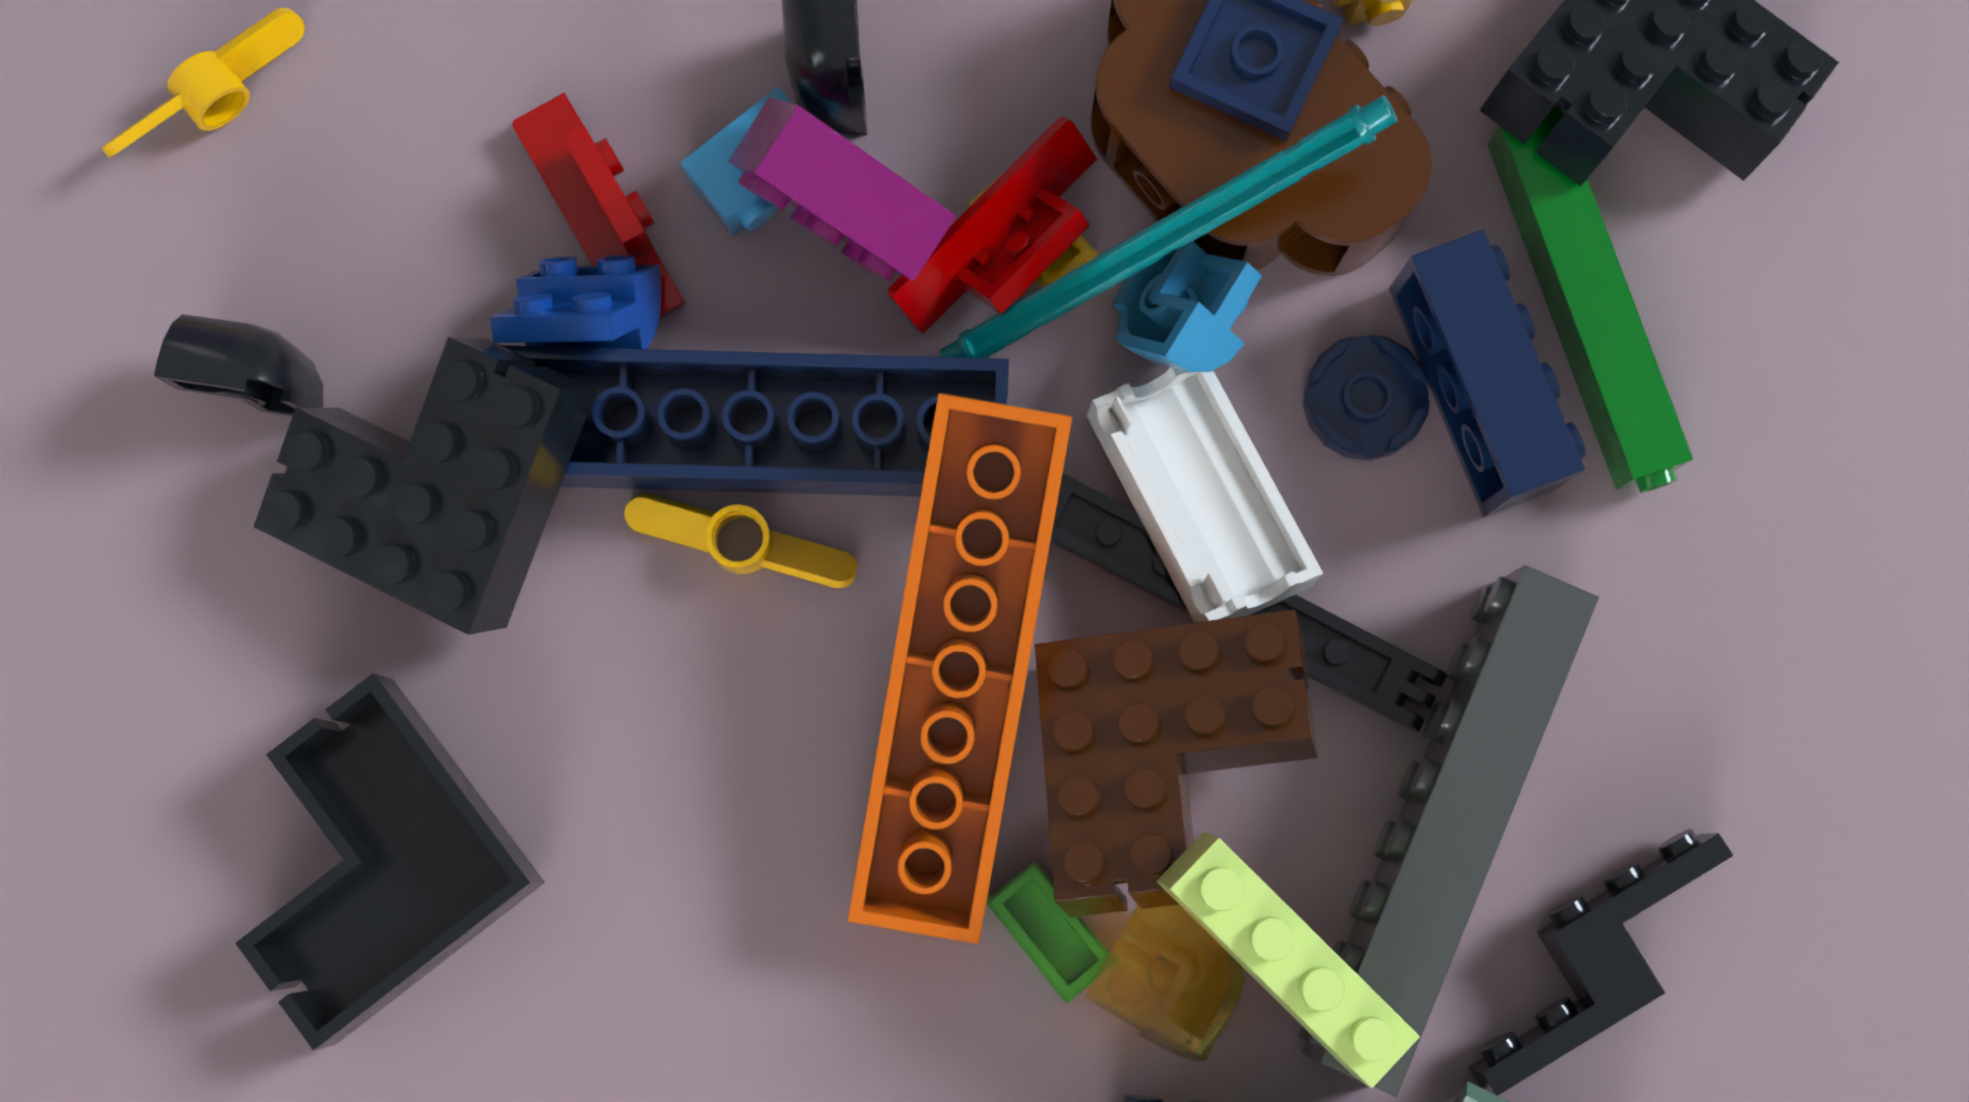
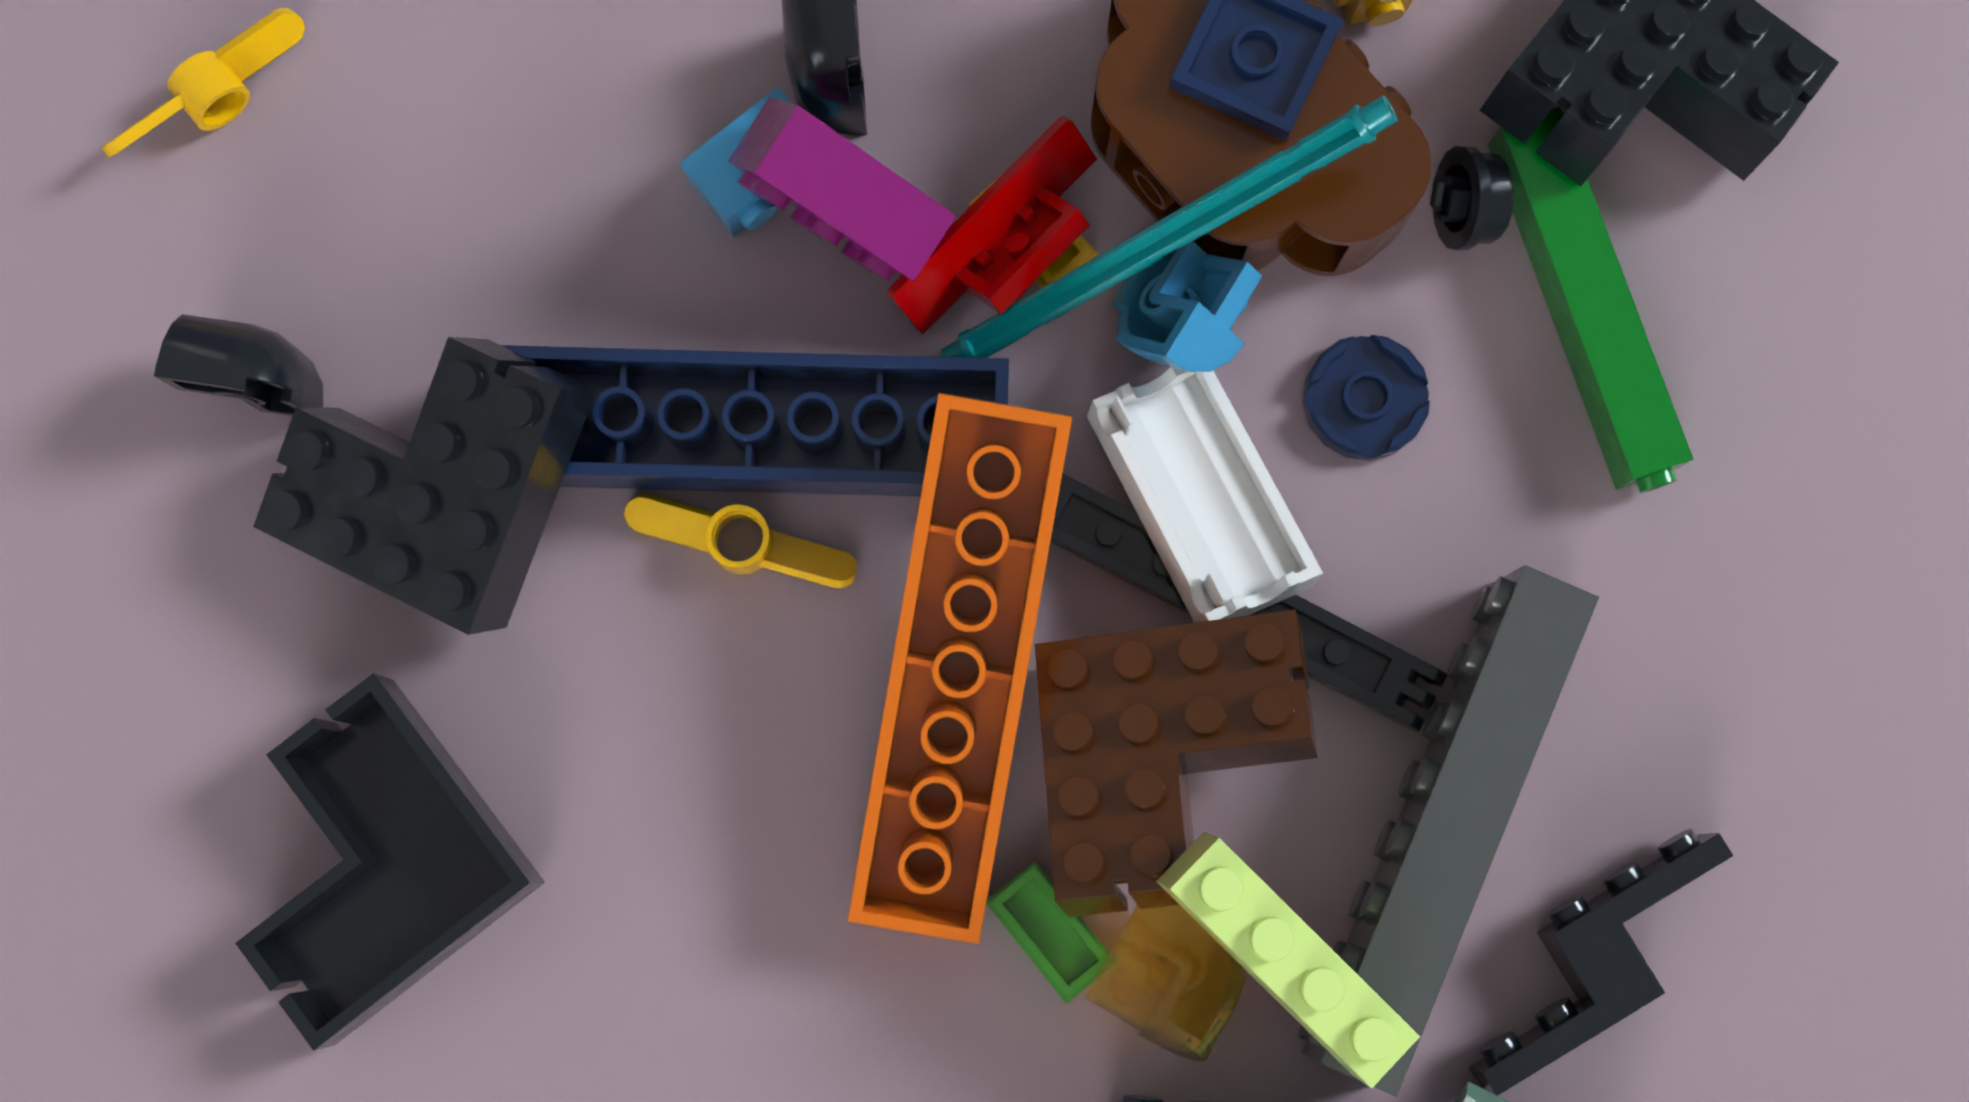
(584, 305): blue brick -> none
(586, 192): red bracket -> none
(1471, 198): none -> black piece
(1486, 372): dark blue brick -> none

